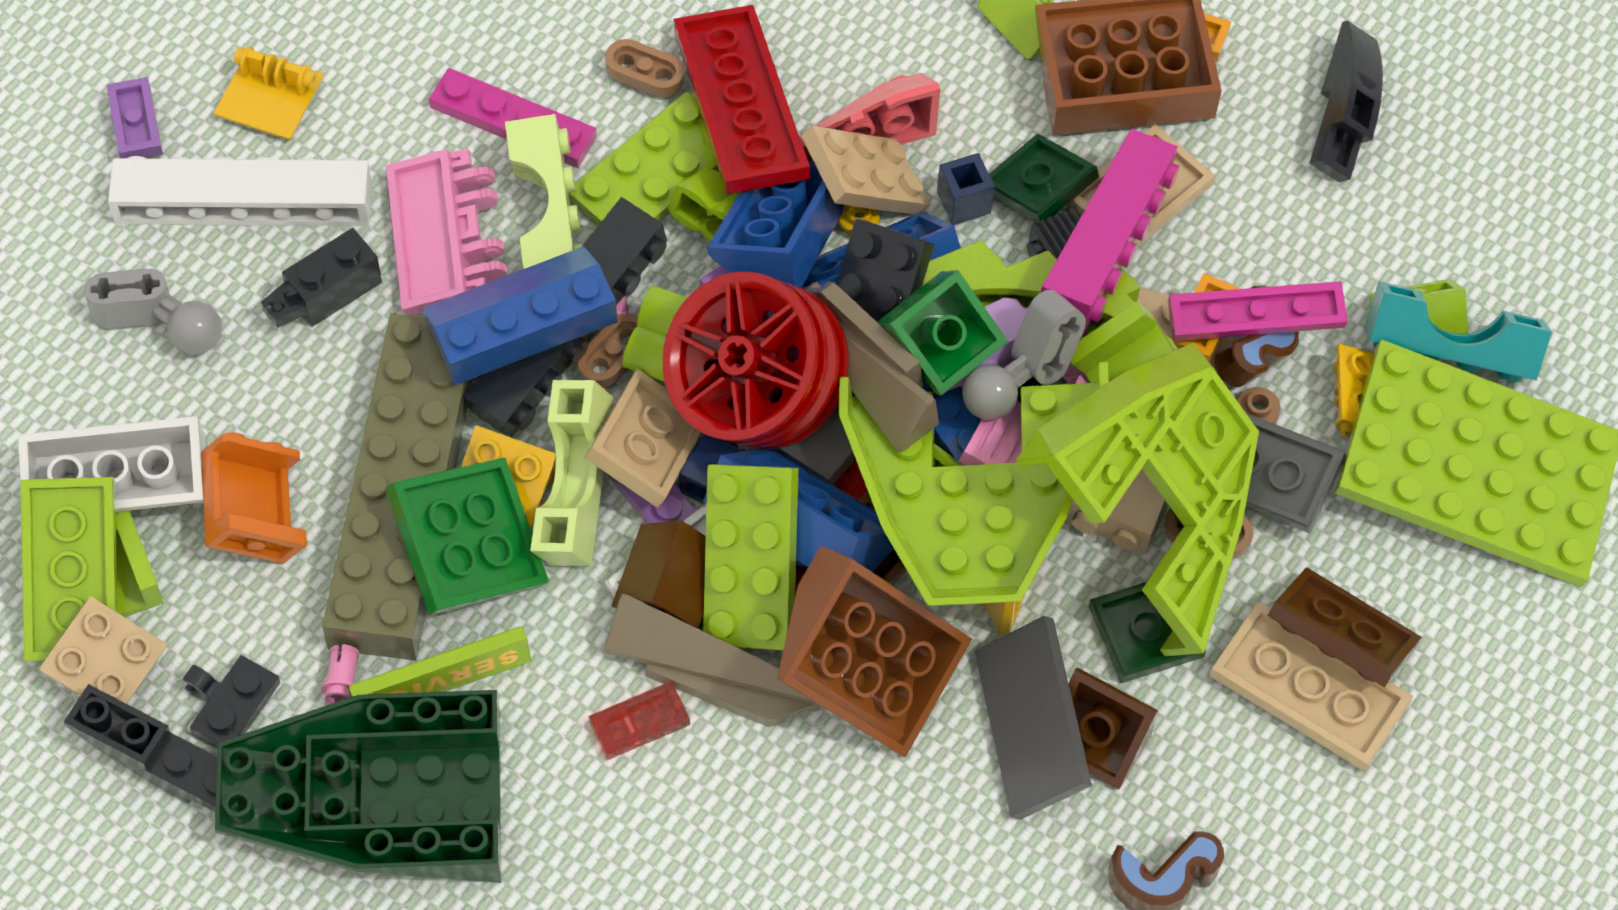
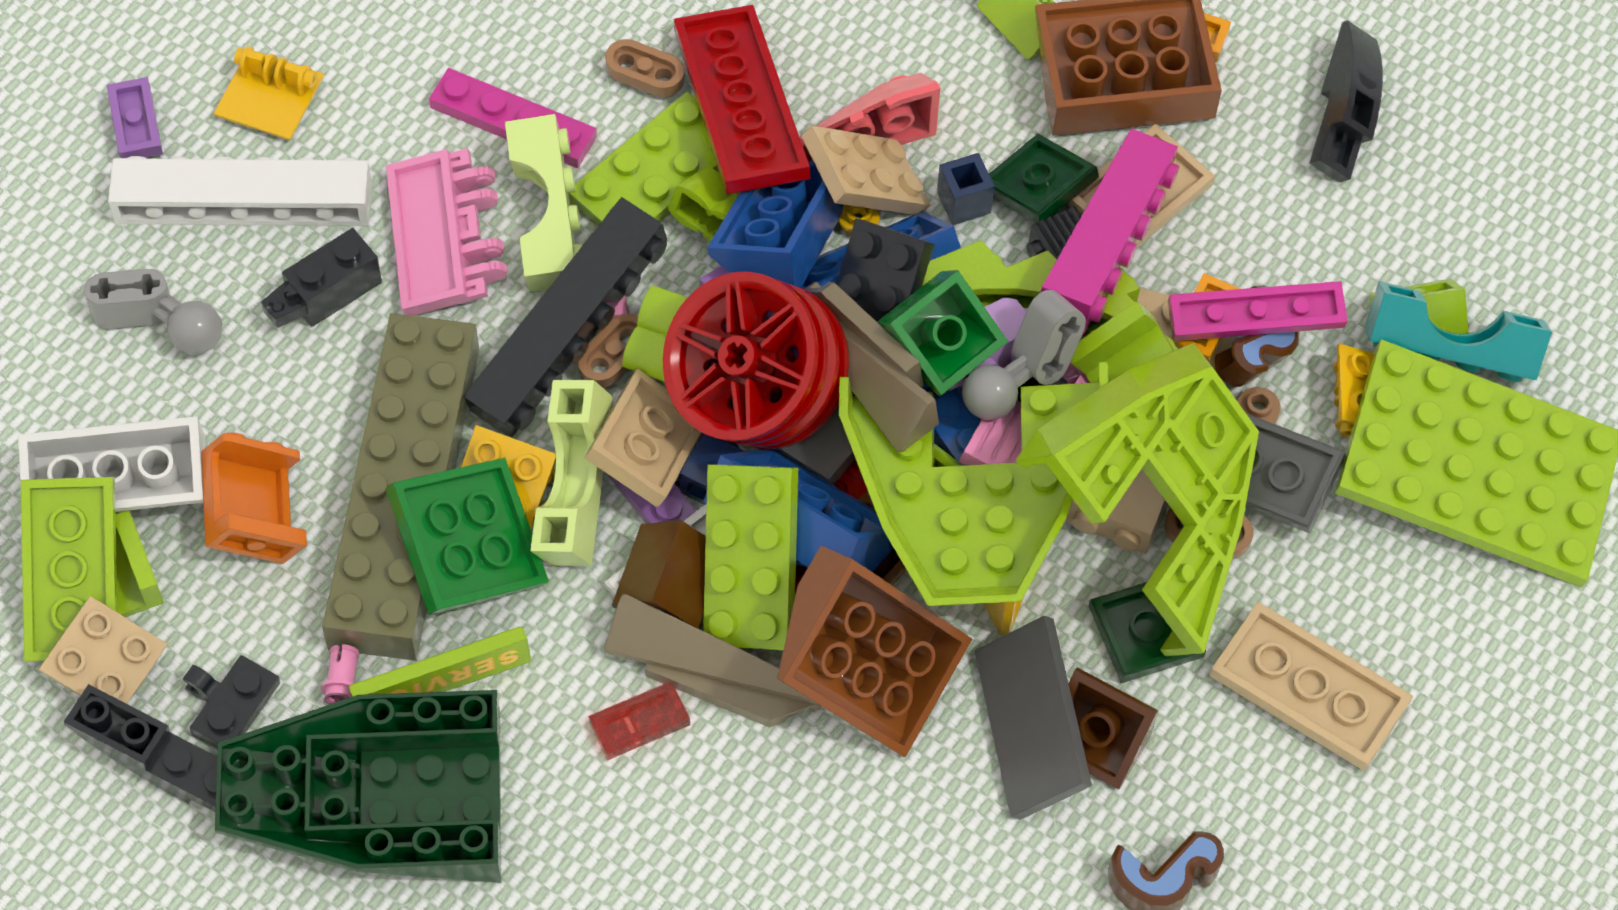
(521, 314): blue slope -> none
(1344, 627): reddish brown plate -> none

